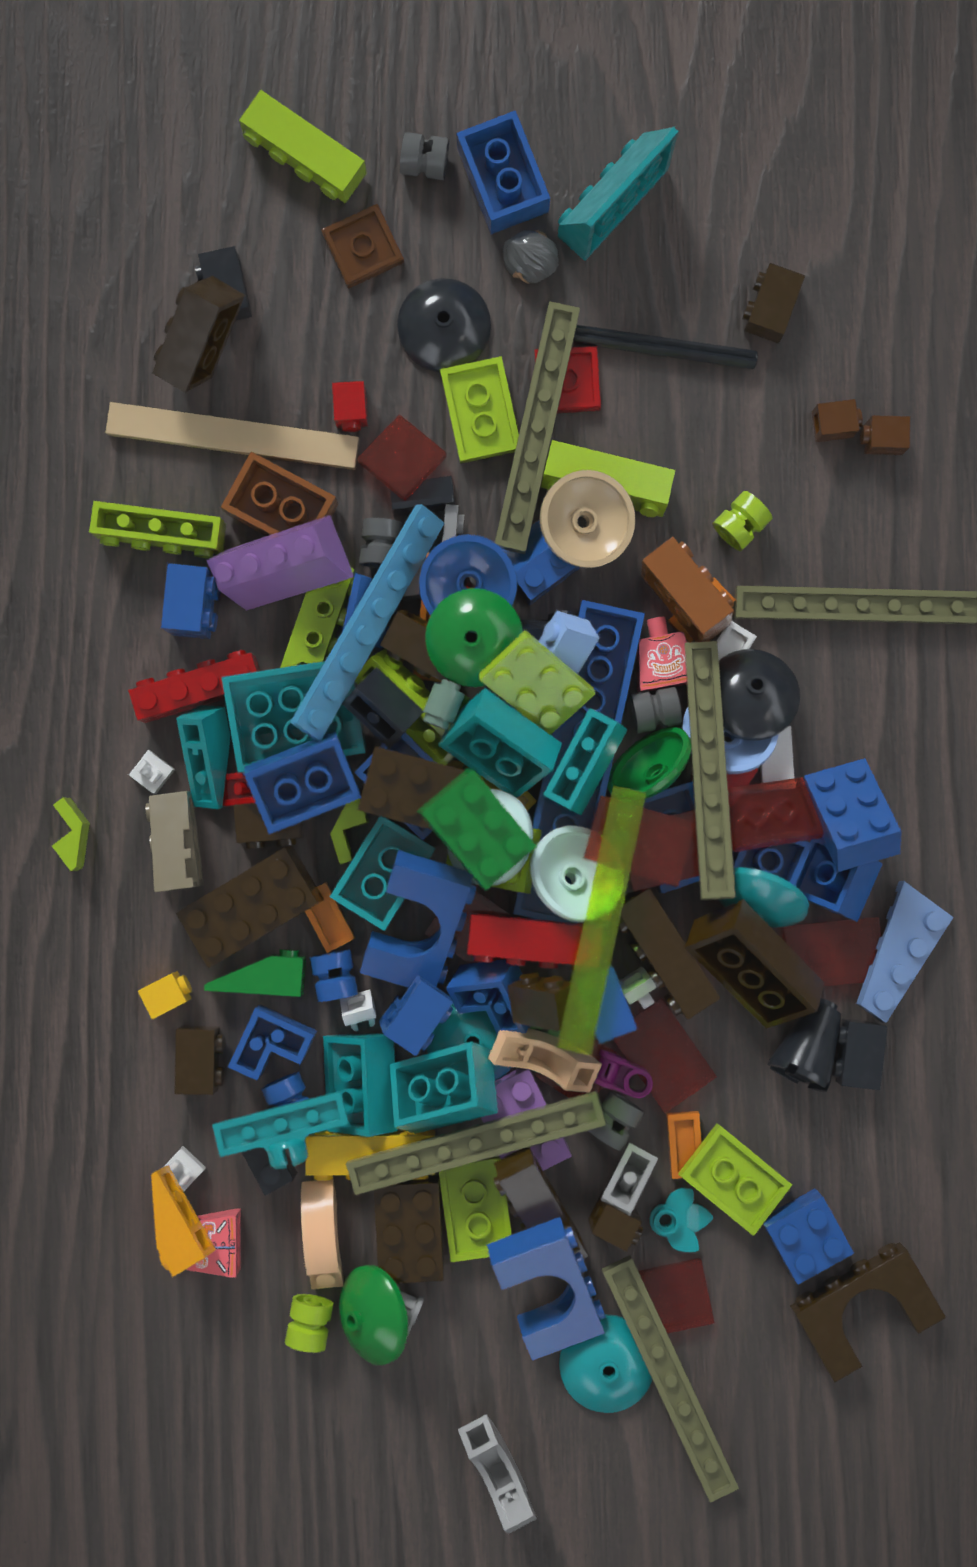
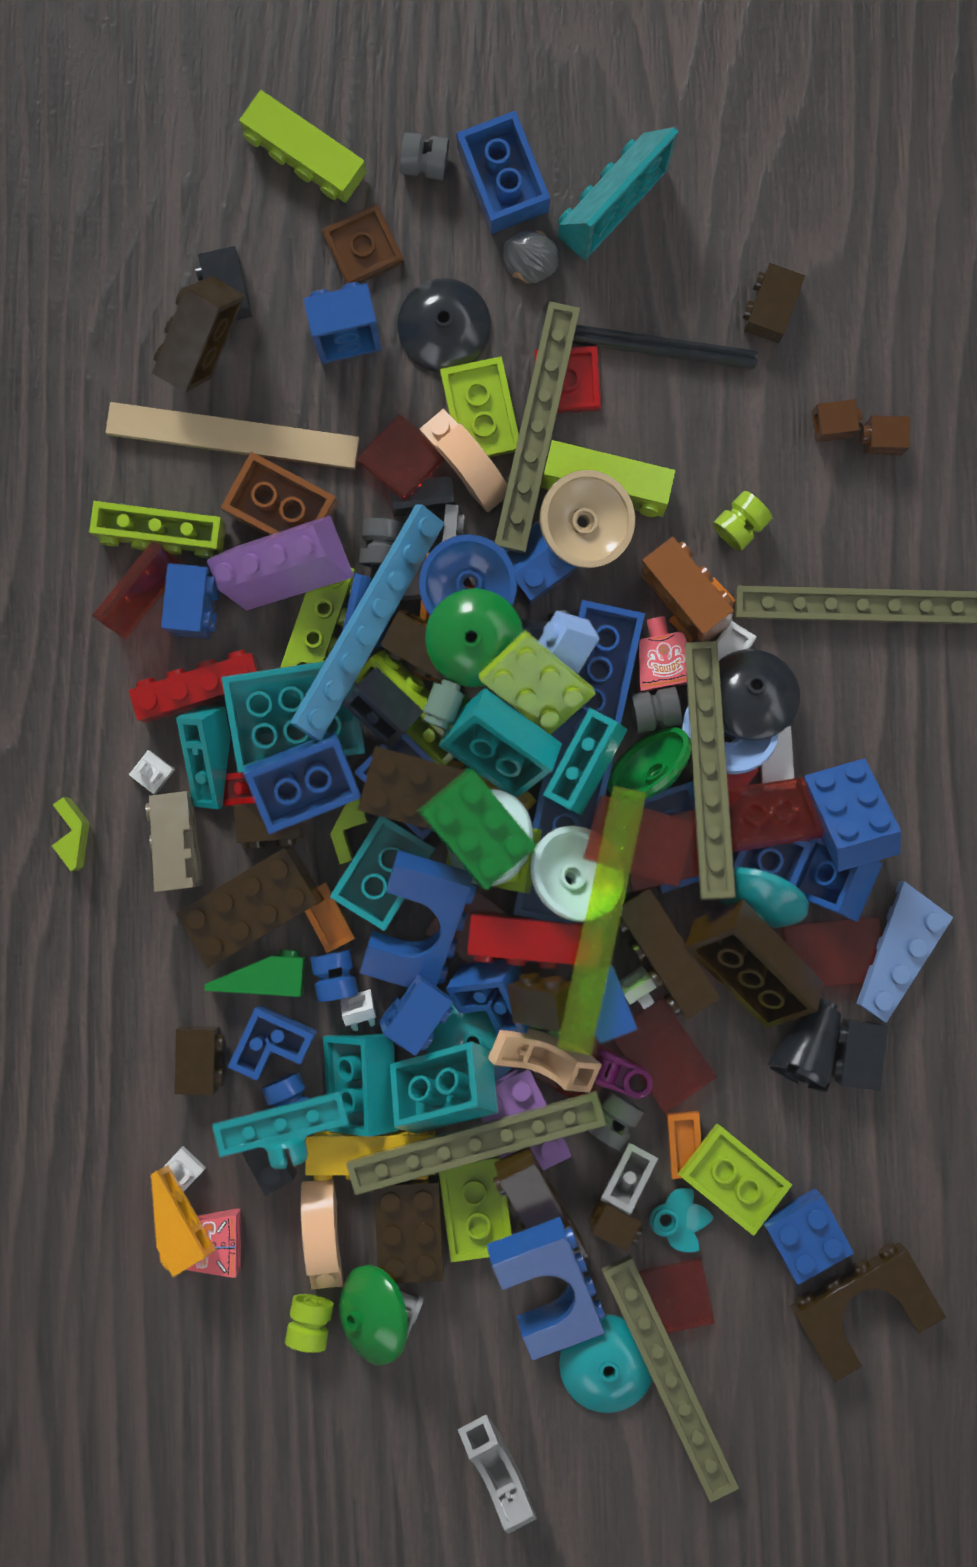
(136, 591): none -> clear red tile
(165, 994): yellow brick -> none
(342, 322): none -> blue brick
(350, 405): red brick -> none
(467, 459): none -> light nougat arch

